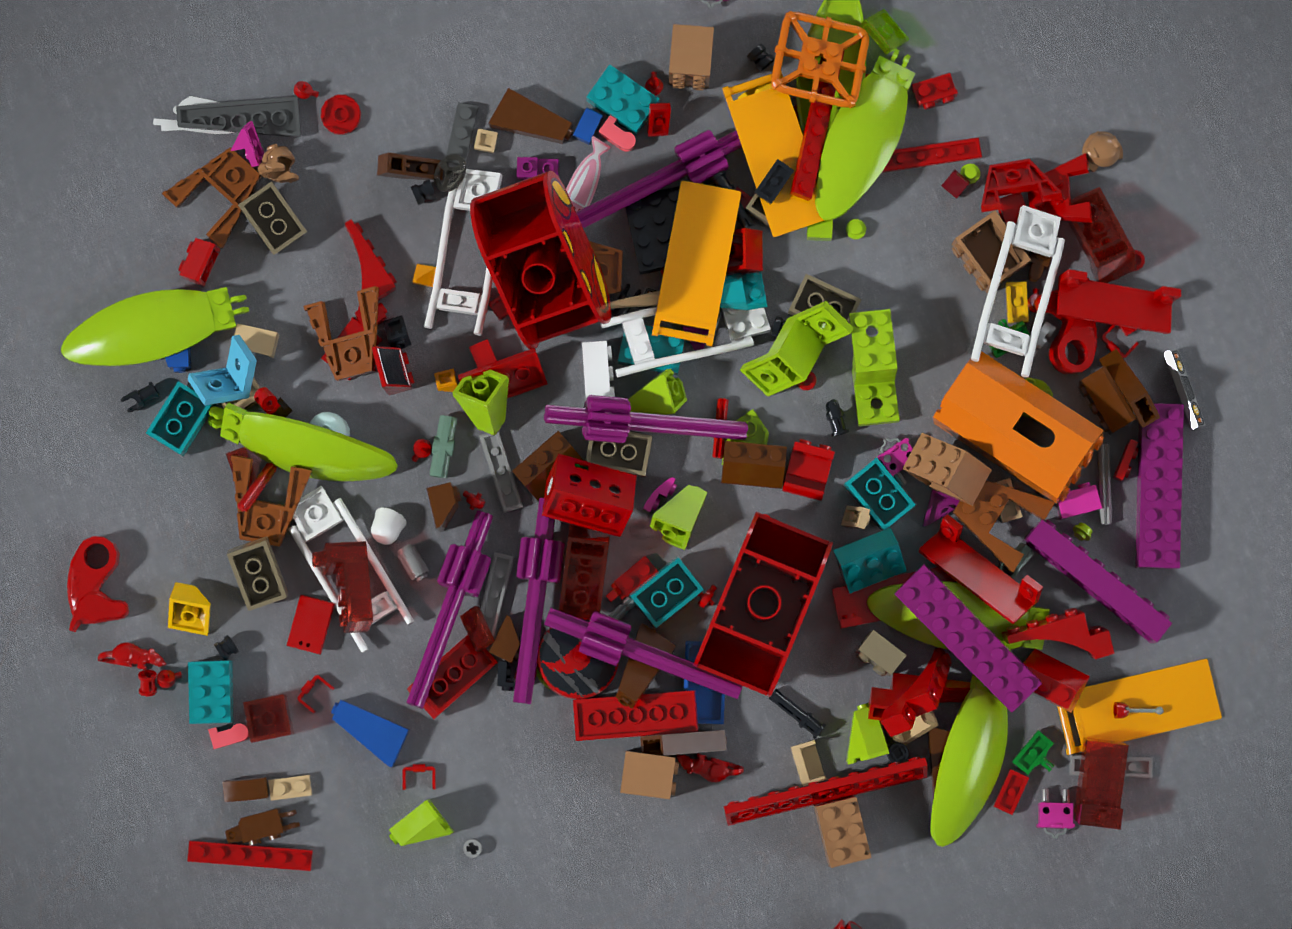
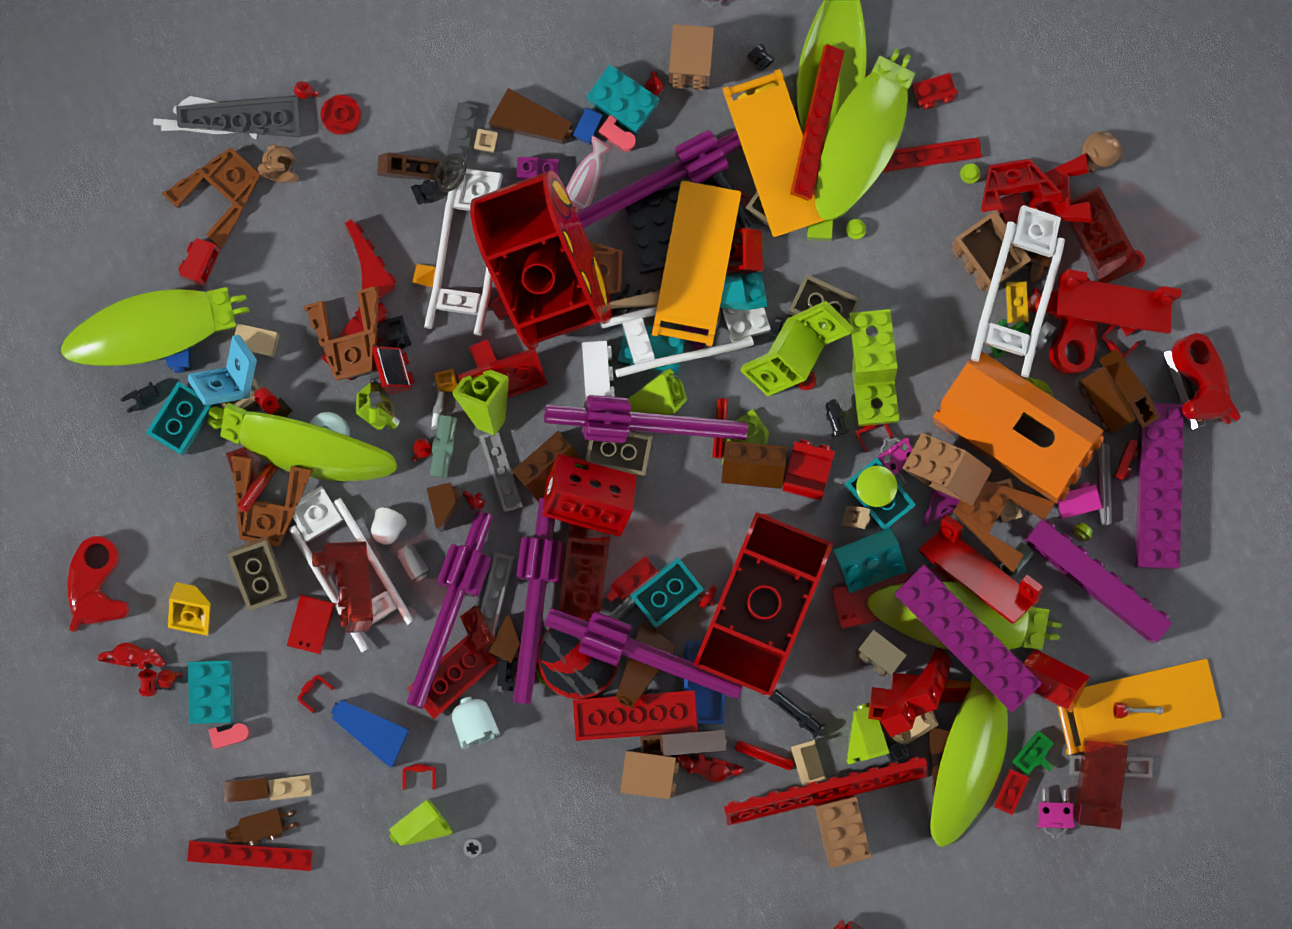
(226, 647): black wheel -> none
(250, 142): dark pink slope -> none
(268, 718): clear red brick -> none
(272, 218): dark tan brick -> none
(375, 406): none -> lime torso
(438, 409): none -> light grey piece
(474, 722): none -> light aqua cylinder
(659, 119): red plate -> none
(663, 490): dark pink slope -> none
(679, 516): lime slope -> none
(764, 755): none -> red axle
(774, 181): black plate -> none
(808, 65): orange plate -> none
(868, 428): none -> red piece
(876, 486): none -> lime dish
(885, 31): clear neon green tile -> none
(955, 184): dark red tile -> none
(1067, 628): red arch -> none
(1209, 375): none -> red animal

